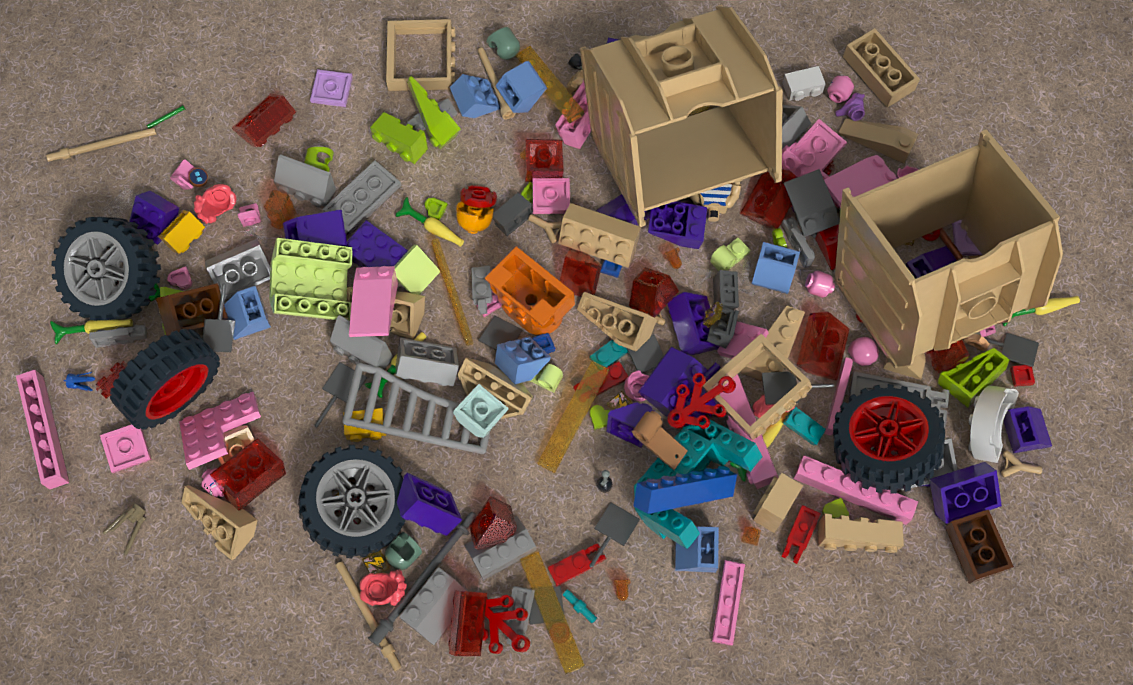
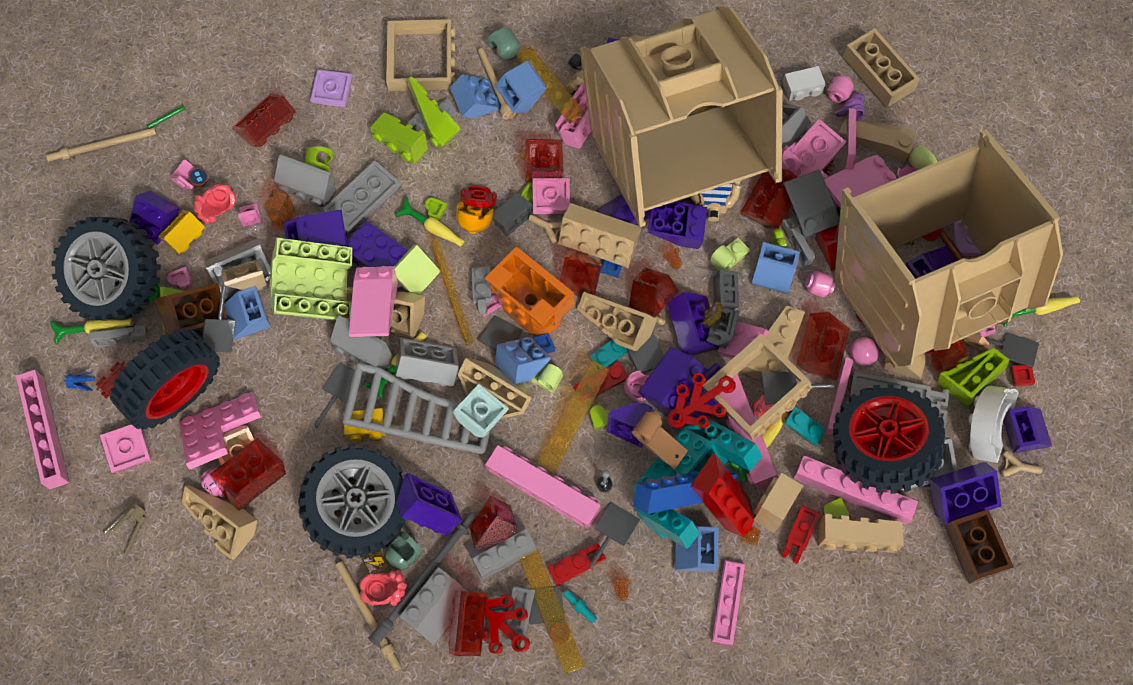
(244, 276): none -> tan slope
(543, 487): none -> bright pink brick
(619, 401): tile -> none
(724, 497): none -> red slope
(851, 139): none -> bright pink tile
(921, 157): none -> yellowish green hair

